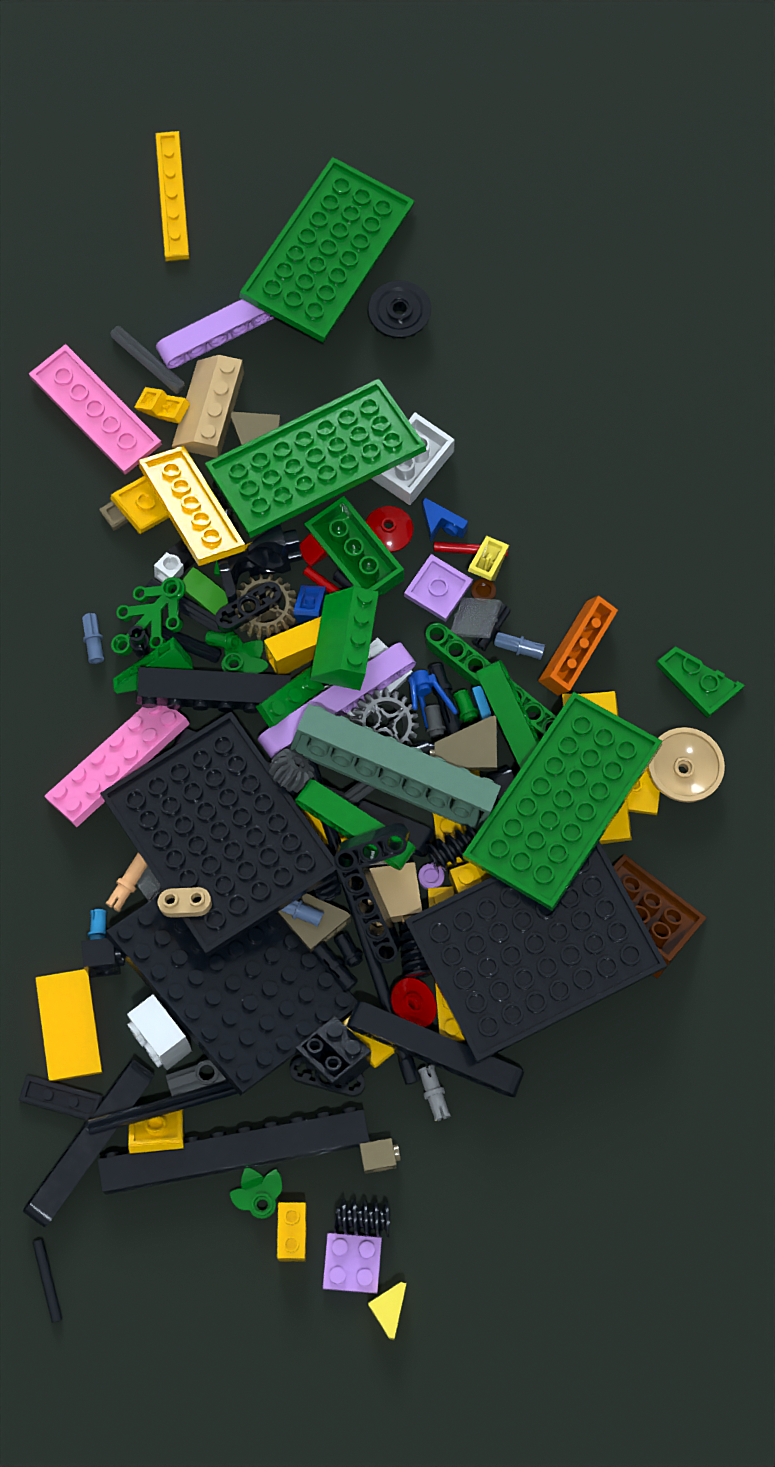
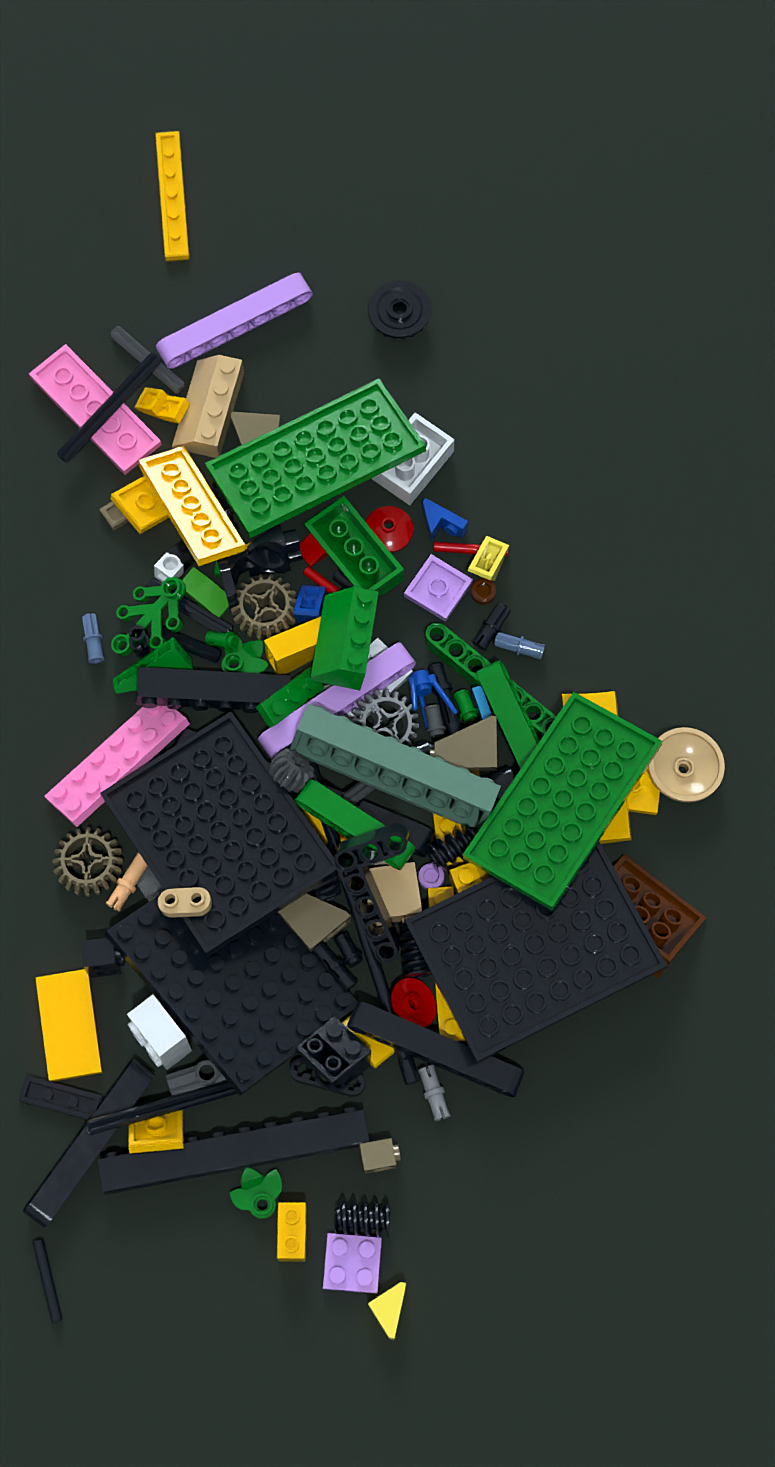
(97, 924): dark azure pin -> none
(99, 862): none -> dark tan gear
(109, 407): none -> black axle
(267, 602): black beam -> none
(303, 912): sand blue axle -> none
(327, 249): green plate -> none
(476, 617): clear piece -> none
(578, 645): orange brick -> none
(699, 683): green wing -> none

